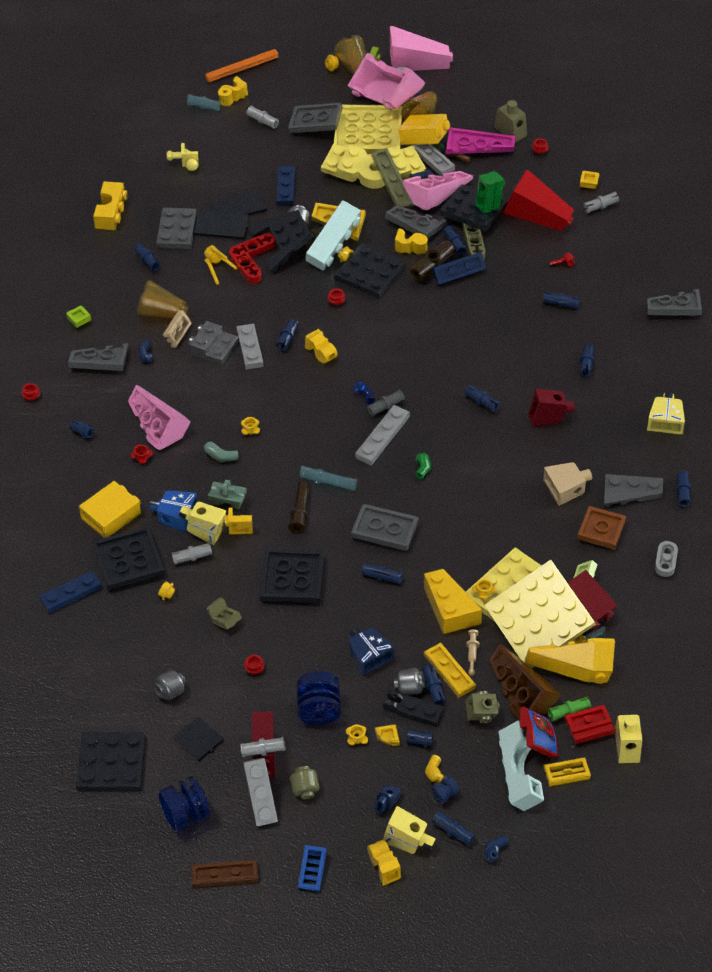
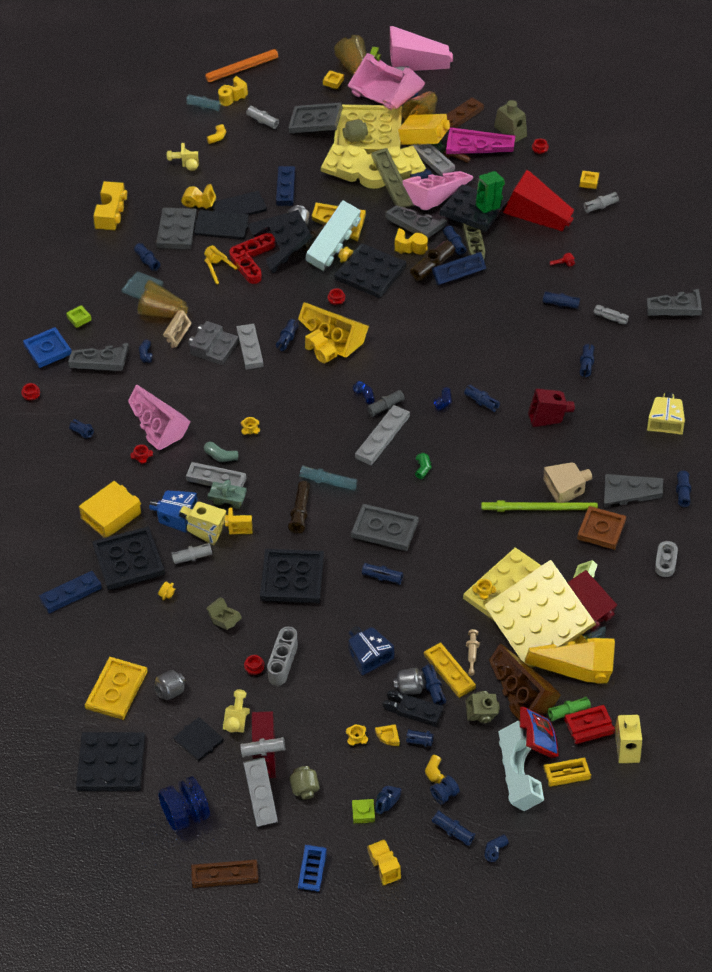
(47, 347): none -> blue plate
(116, 688): none -> yellow tile
(136, 284): none -> clear light blue piece
(193, 196): none -> yellow leg
(207, 474): none -> light grey plate
(218, 136): none -> yellow arm
(236, 715): none -> light yellow piece
(282, 656): none -> light grey beam
(318, 698): clear blue wheel -> none
(331, 62): yellow plate -> none
(333, 79): none -> yellow plate
(341, 331): none -> yellow wedge
(355, 130): none -> olive head
(363, 811): none -> lime plate
(407, 832): light yellow torso -> none
(446, 399): none -> clear blue arm
(450, 602): yellow wedge -> none
(464, 112): none -> reddish brown plate
(501, 506): none -> lime bar
(611, 314): none -> light grey axle

